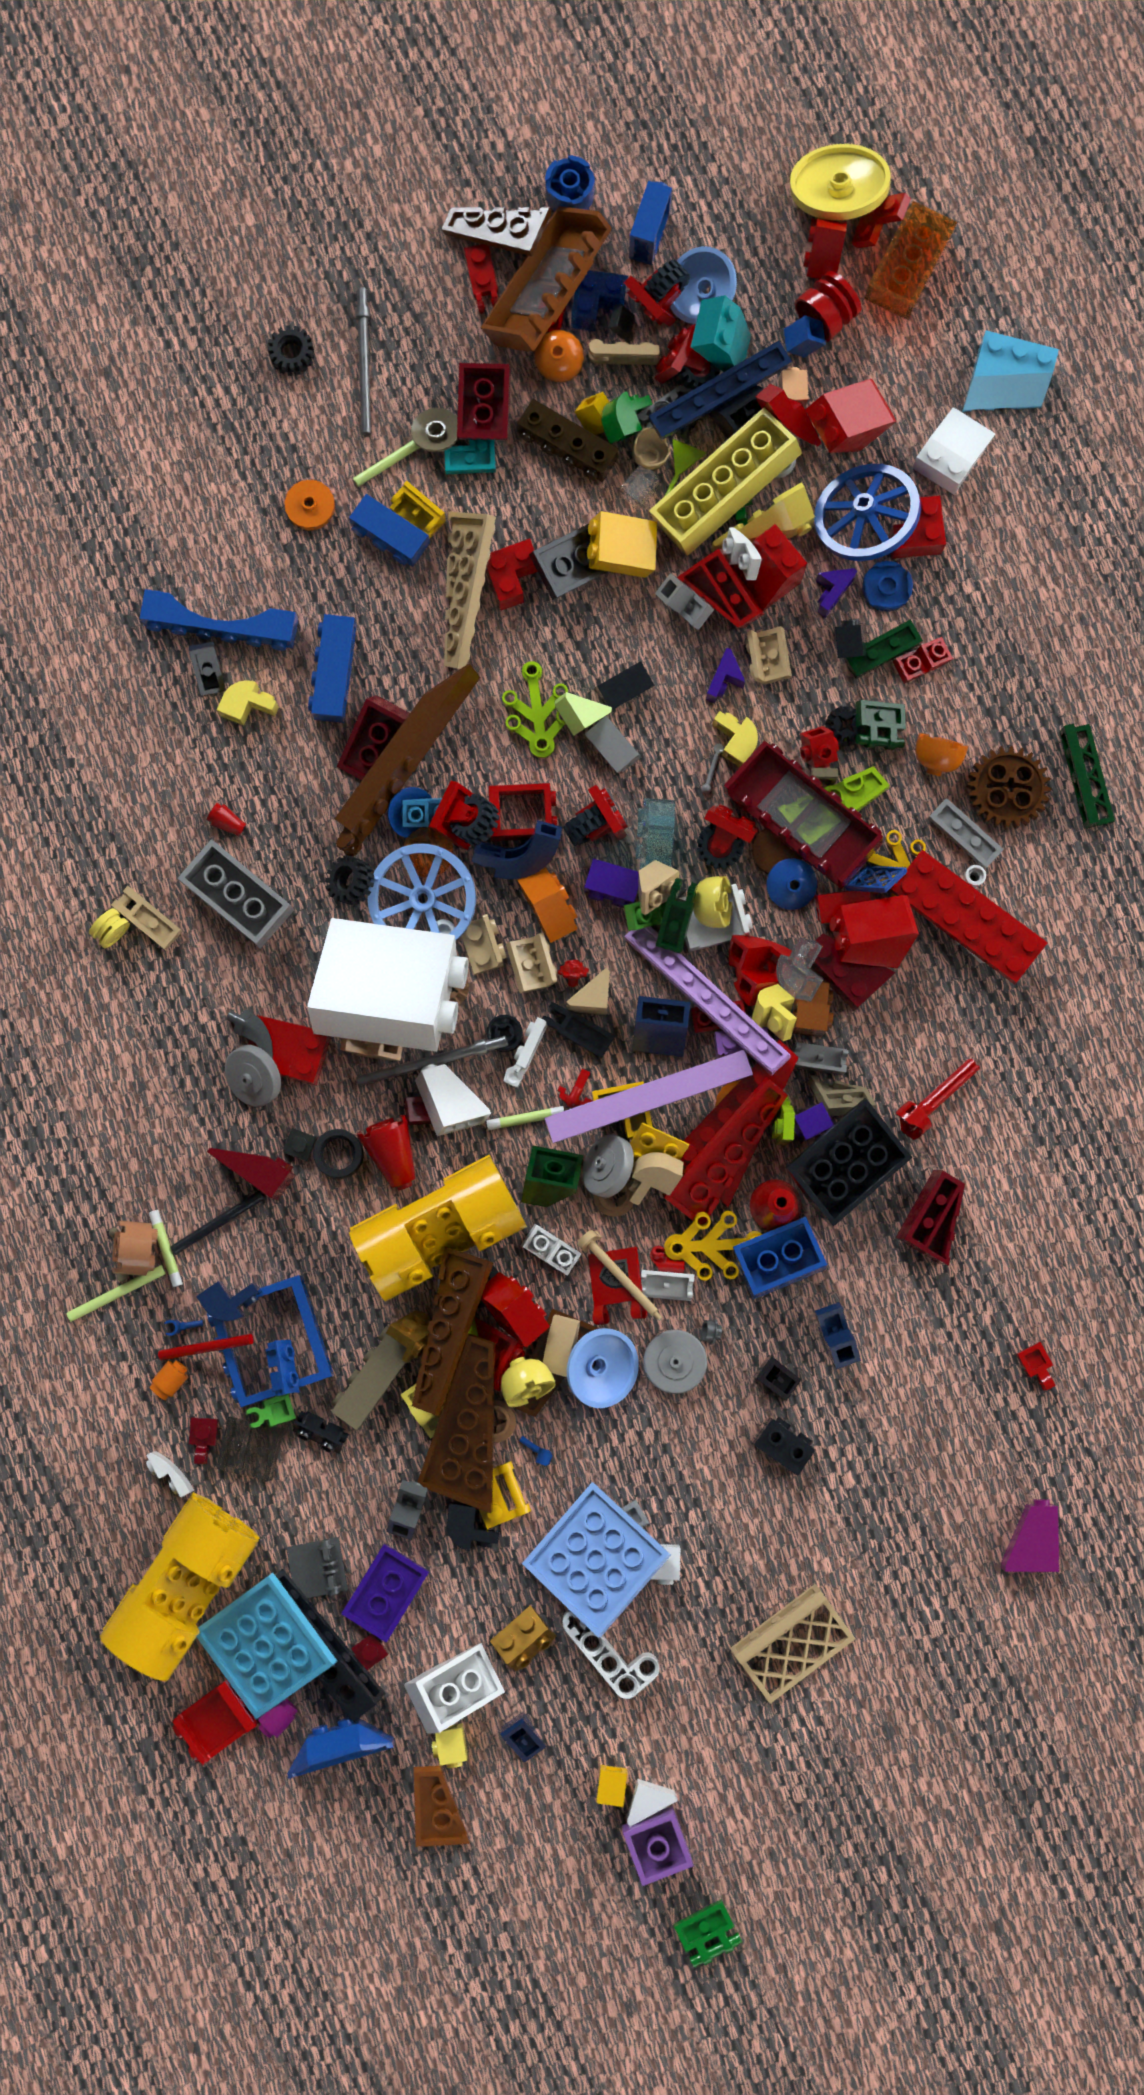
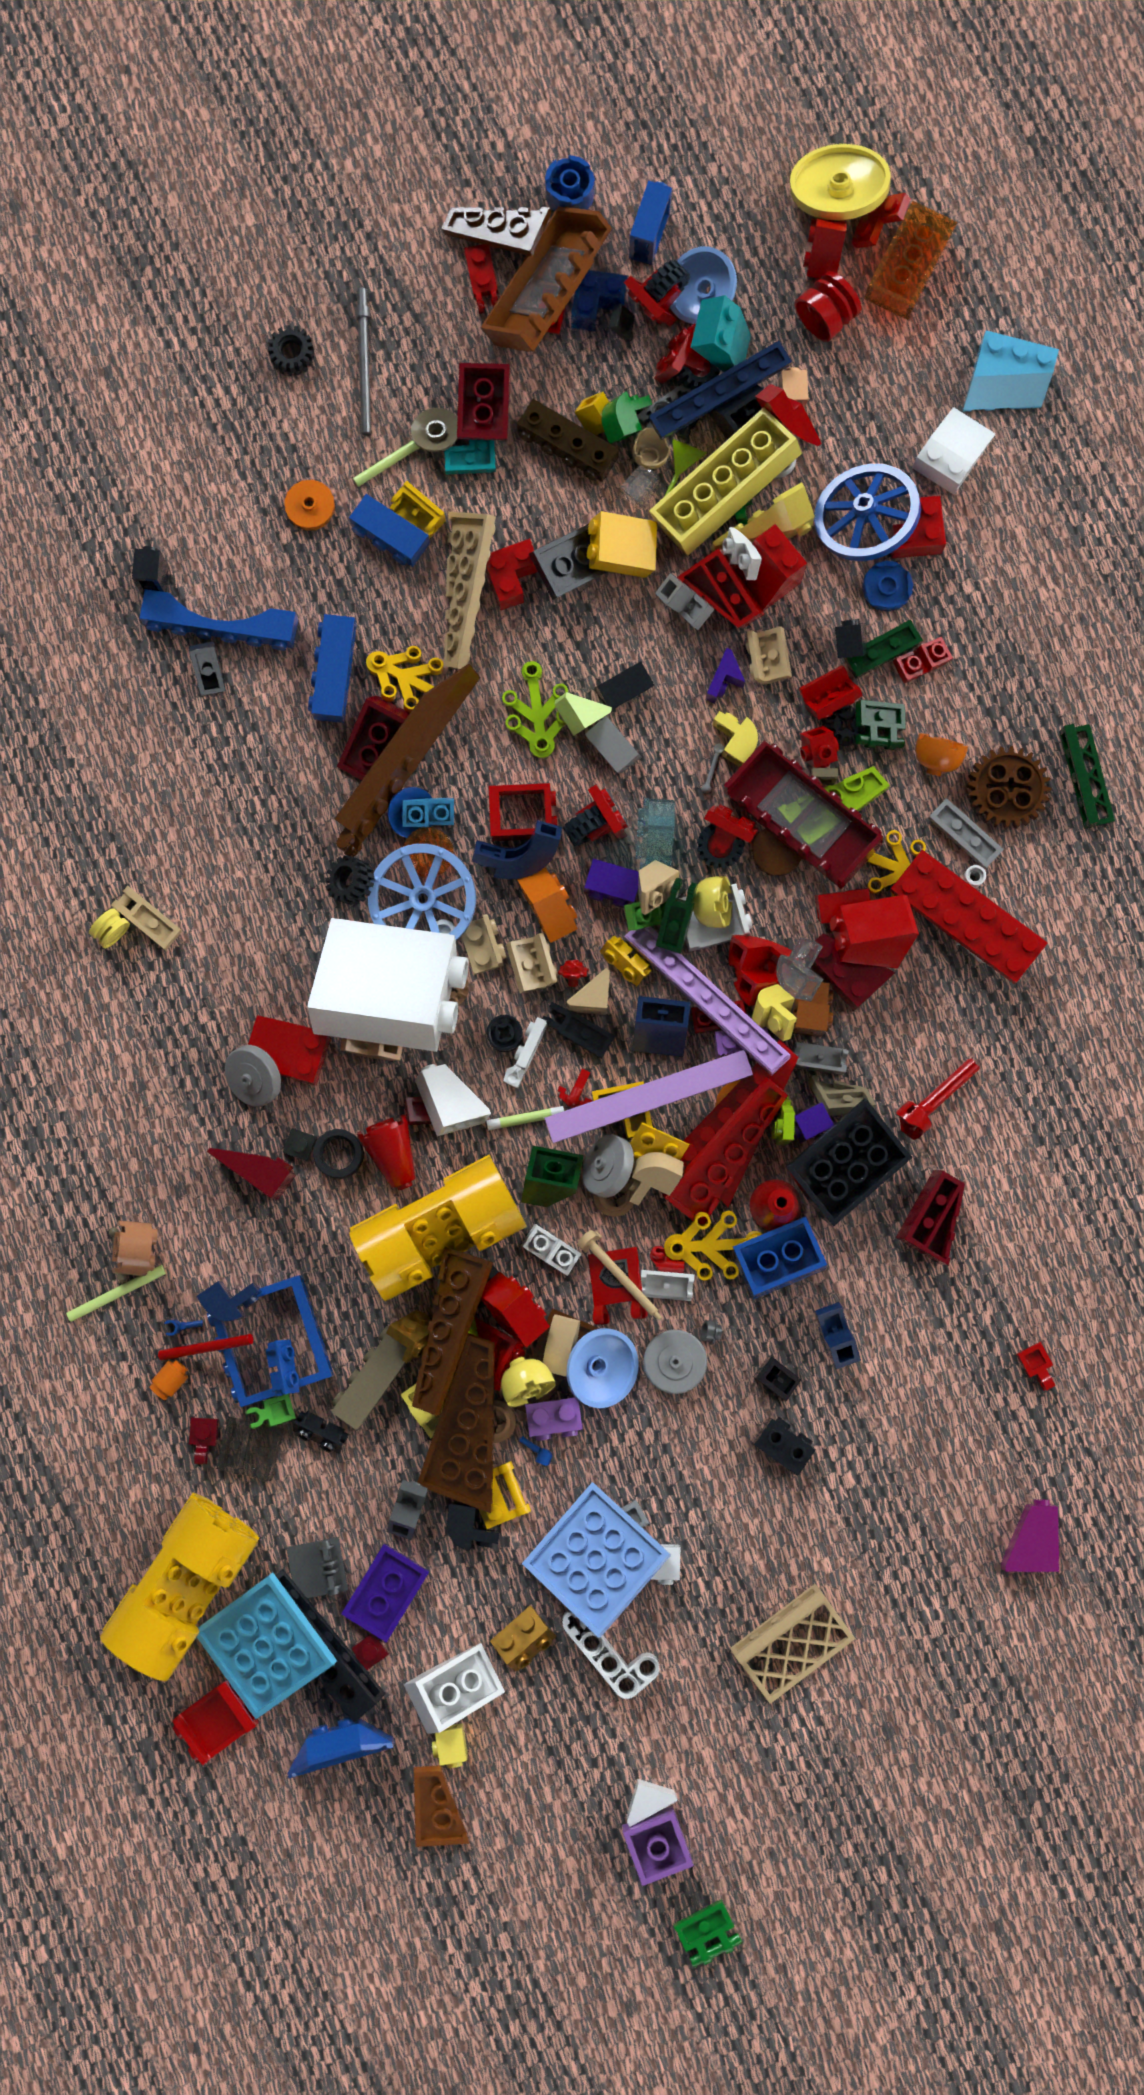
(150, 570): none -> black brick
(162, 1466): white slope -> none
(165, 1249): yellowish green bar -> none
(217, 1222): black bar -> none
(225, 819): red cone -> none
(236, 894): light grey brick -> none
(241, 698): light yellow brick -> none
(252, 1028): dark grey bar -> none
(277, 1719): magenta brick -> none
(405, 677): none -> yellow plant
(464, 816): plate -> none
(480, 1047): flat silver bar -> none
(522, 1737): dark blue slope -> none
(554, 1417): none -> medium lavender bracket
(559, 356): orange cylinder -> none
(611, 1785): yellow panel -> none
(623, 353): tan plate -> none
(632, 969): none -> yellow hinge
(779, 883): blue dish -> none
(804, 336): blue brick -> none
(829, 693): none -> red bracket
(837, 583): dark purple slope -> none
(851, 416): slope -> none
(899, 872): blue window -> none

